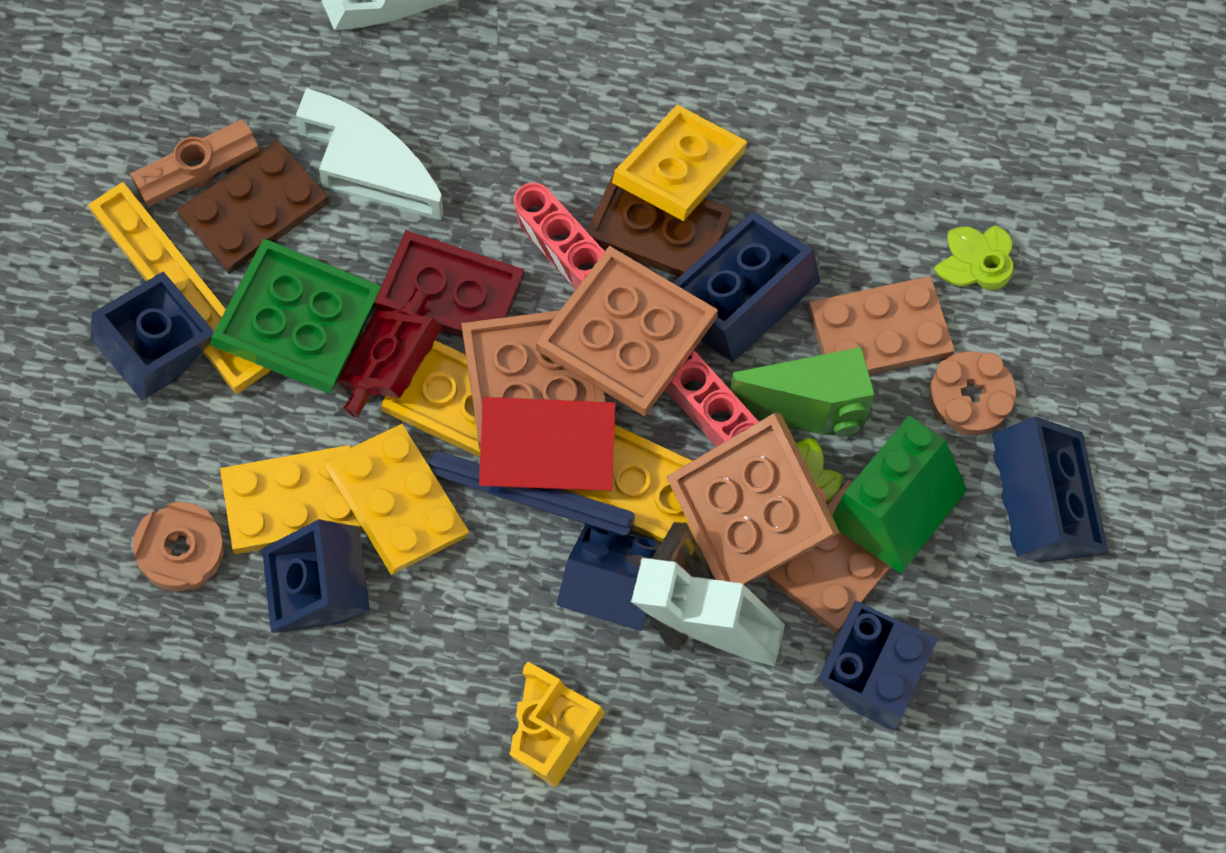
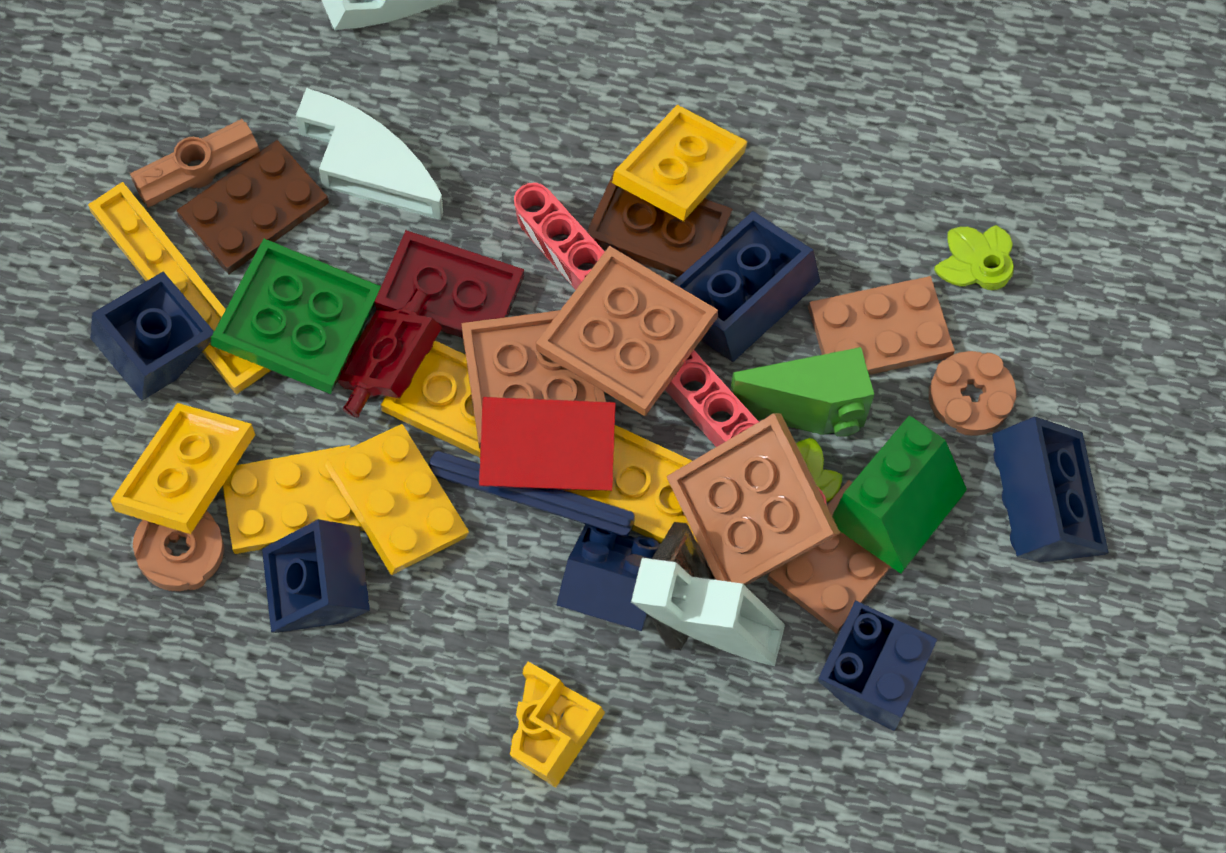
(183, 468): none -> yellow plate

